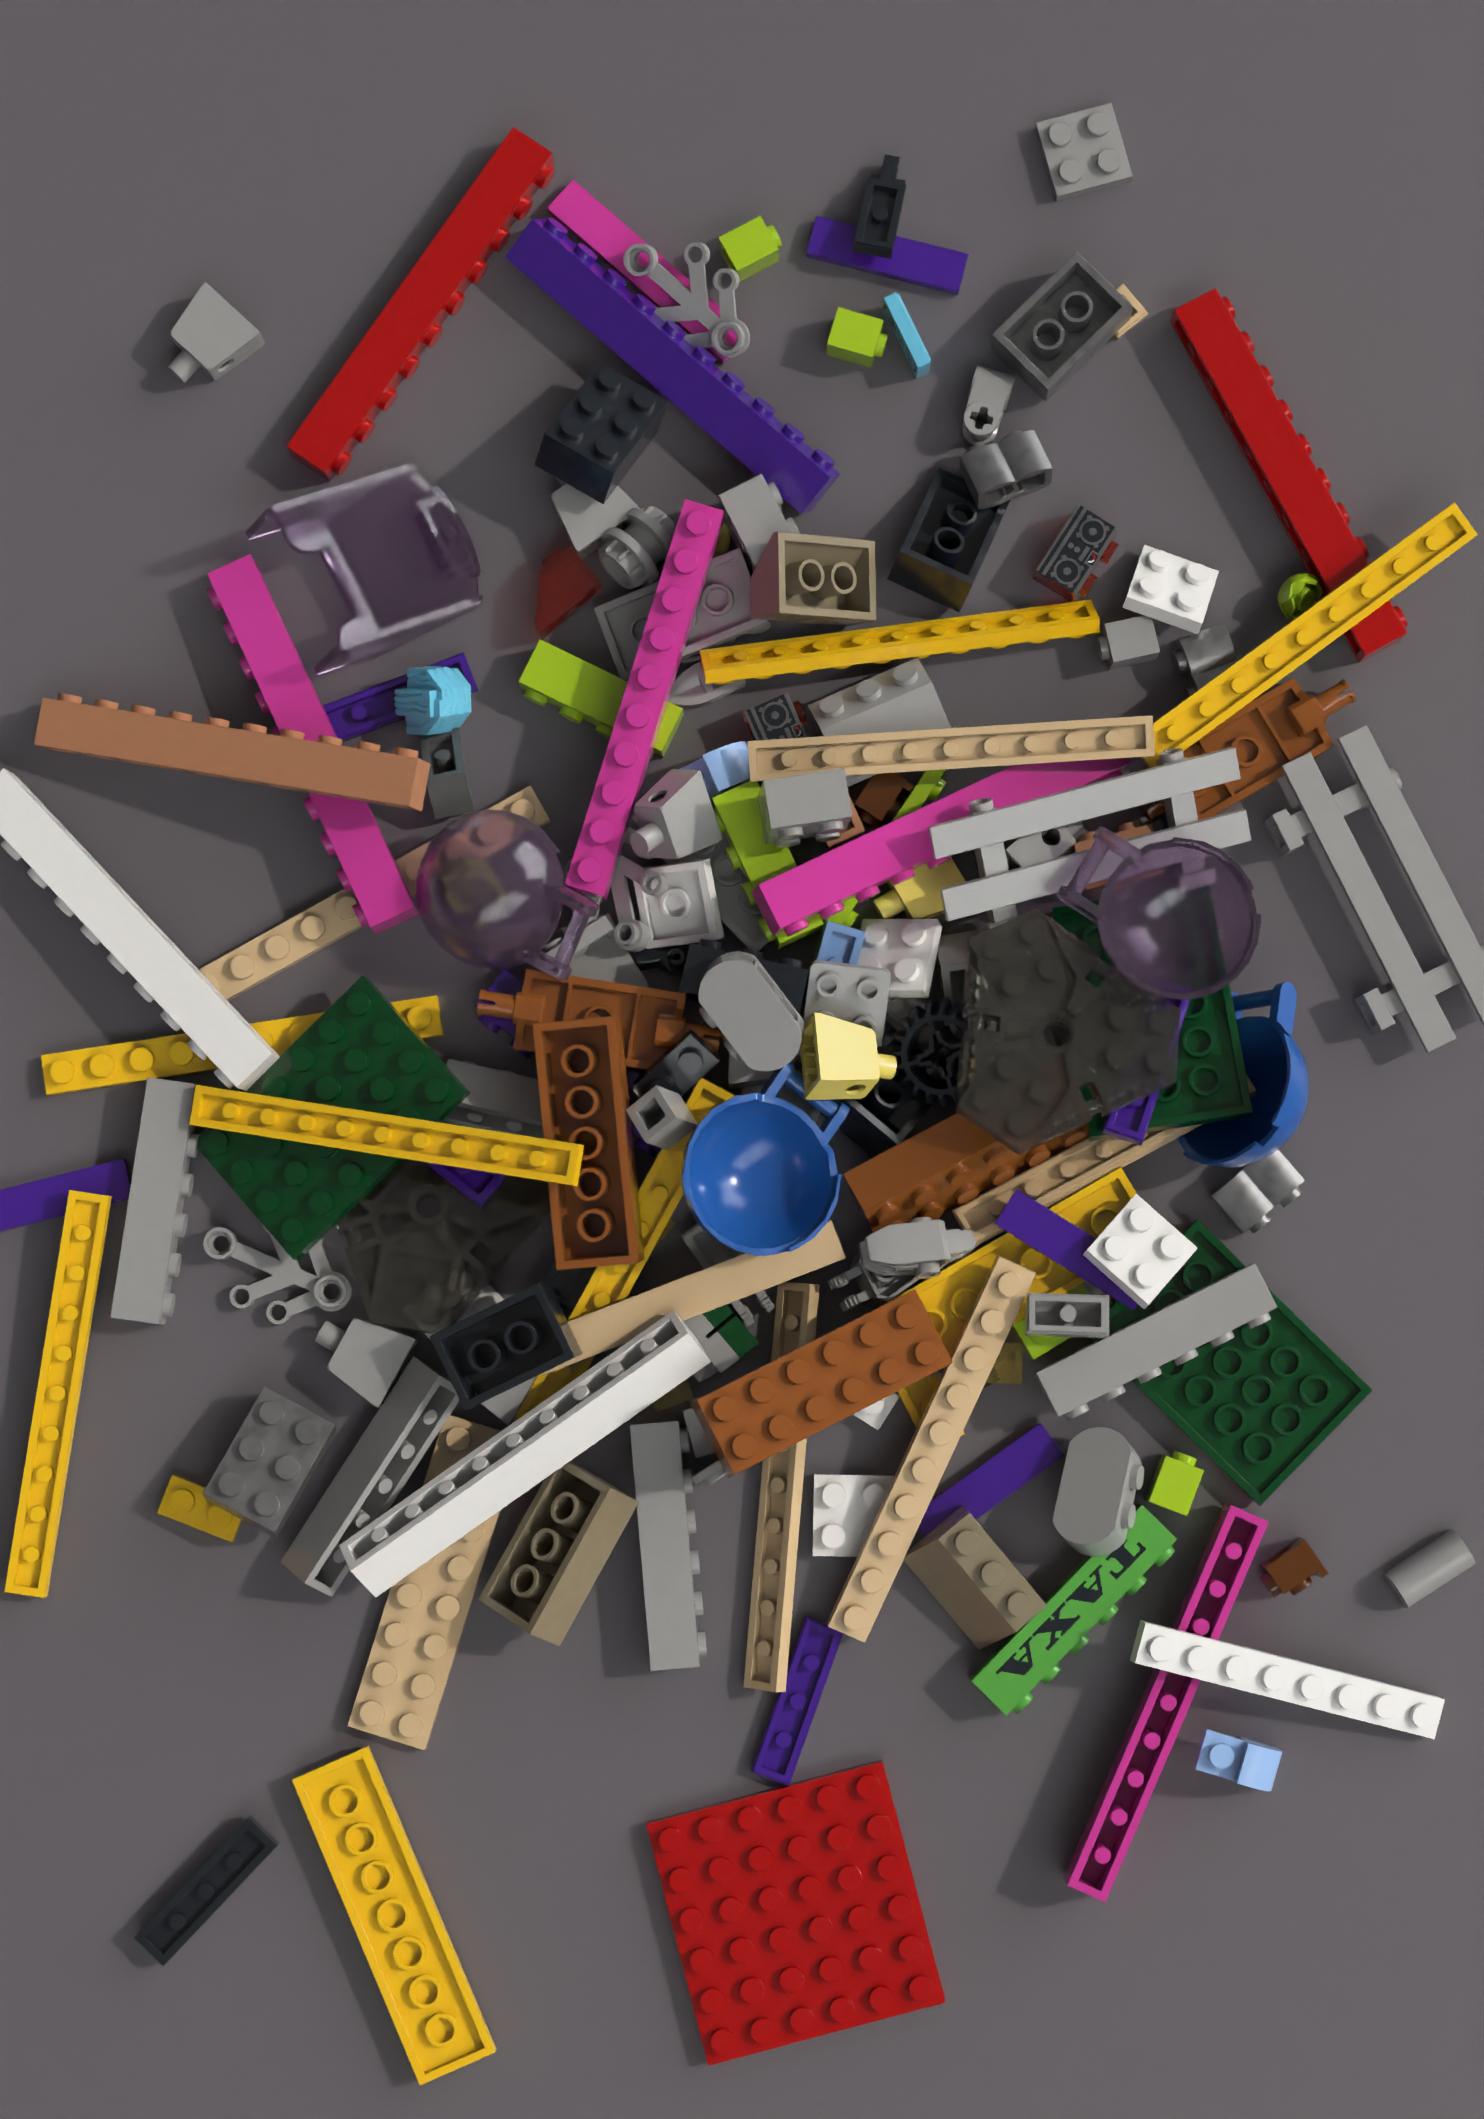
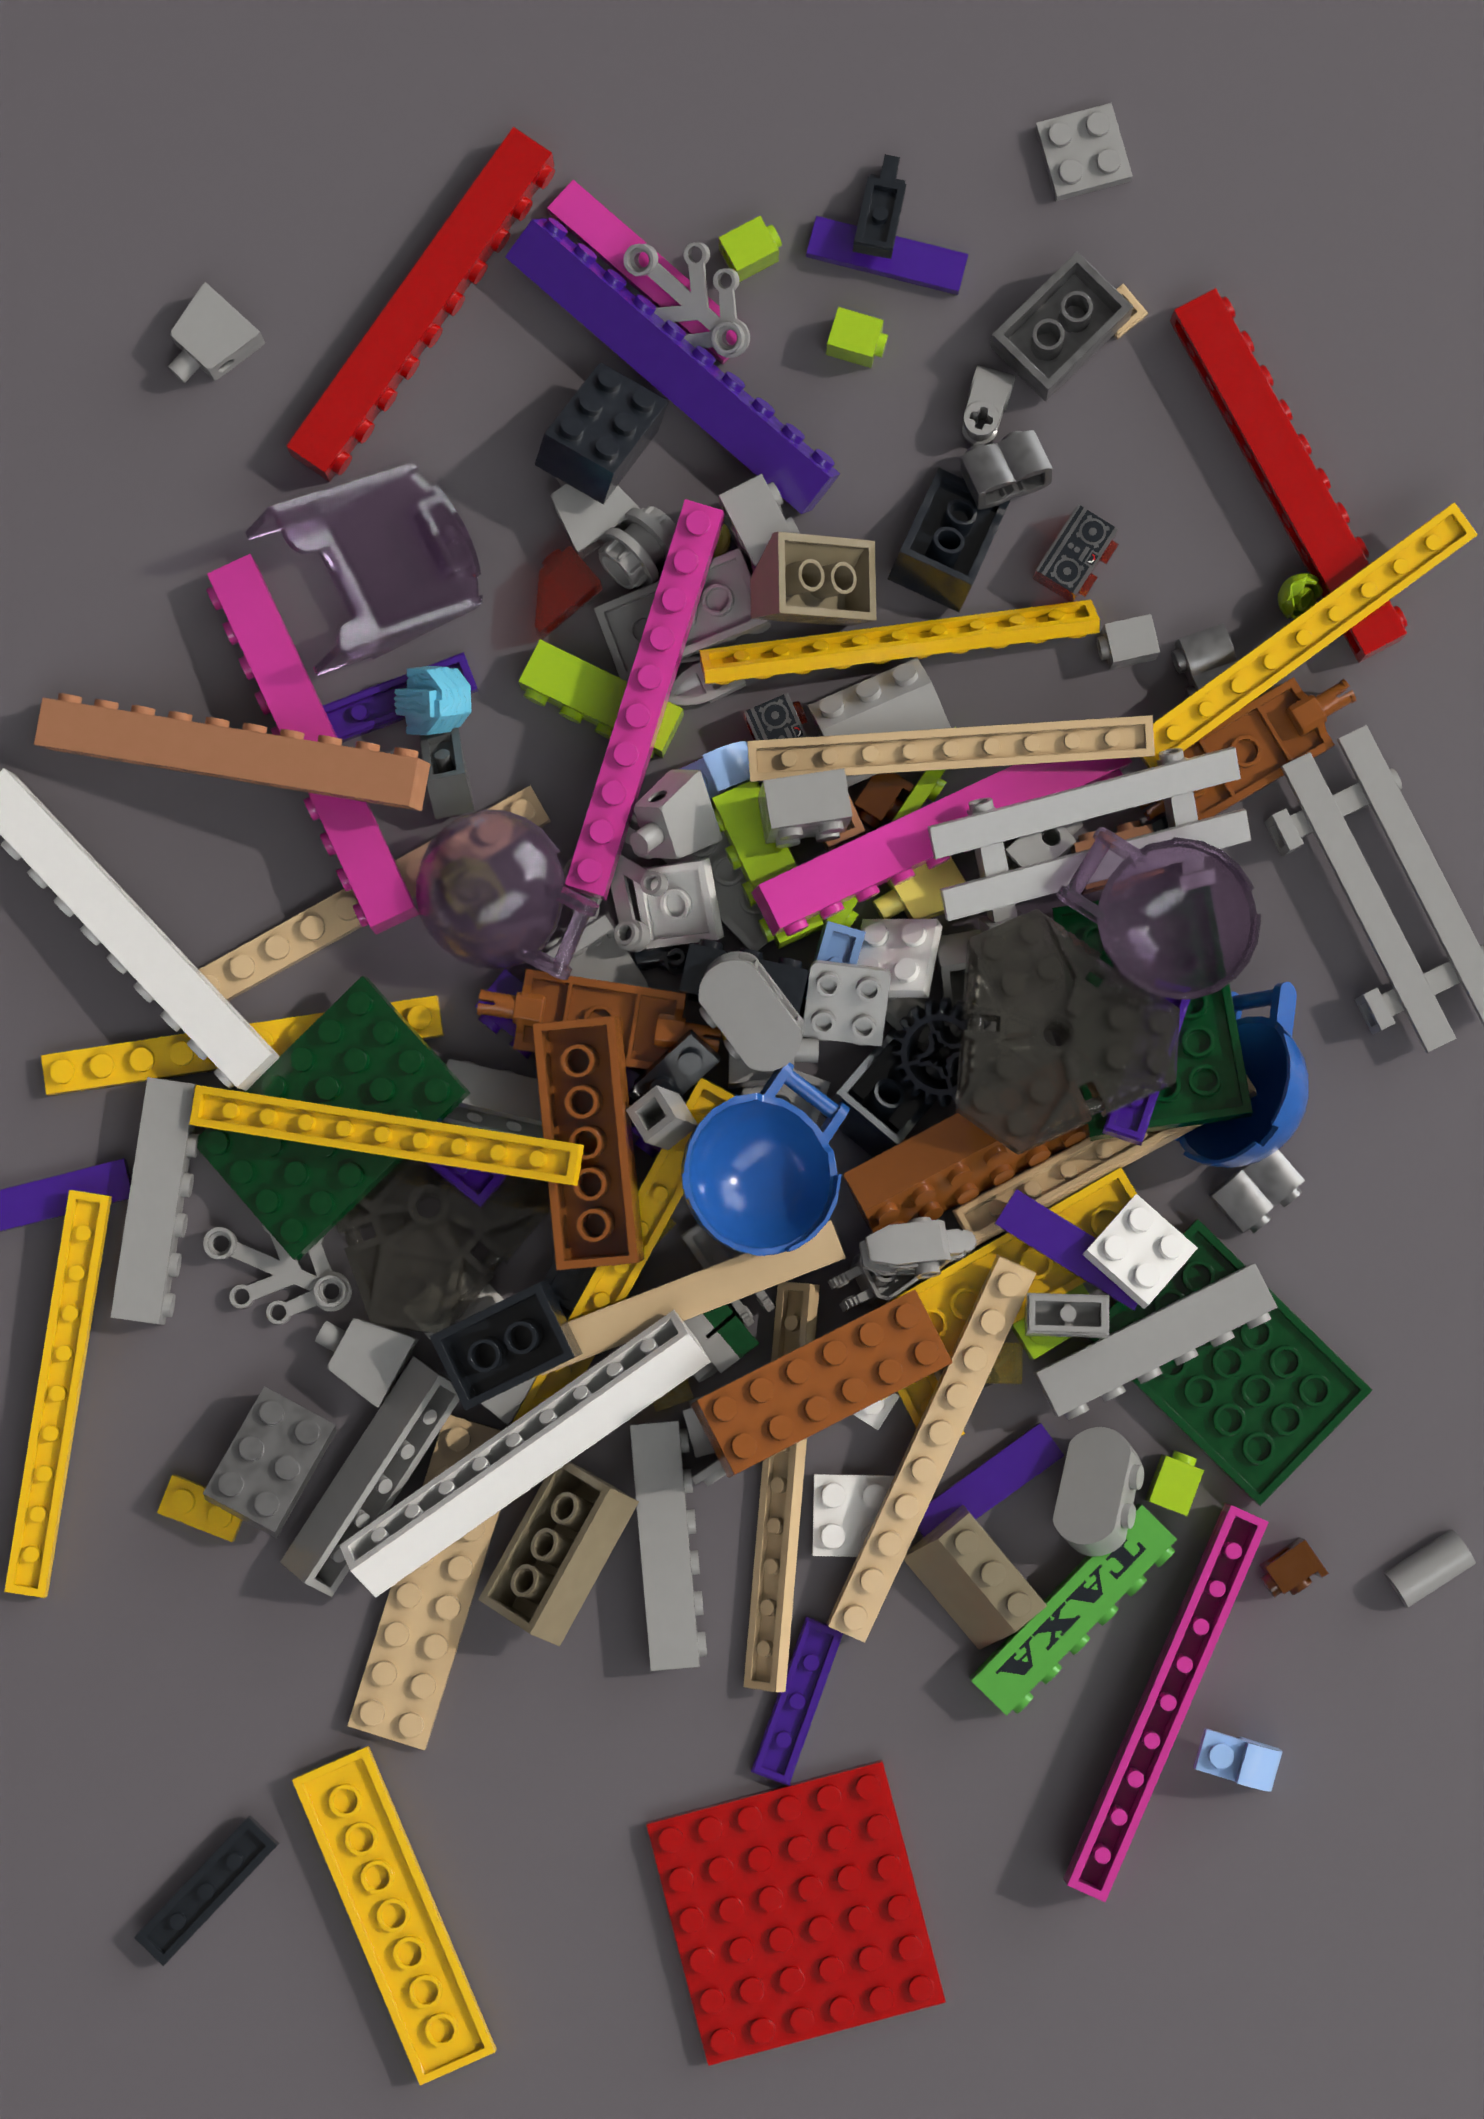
(841, 1059): light yellow torso -> none
(906, 334): medium azure tile -> none
(1170, 589): white plate -> none
(1286, 1679): white plate -> none

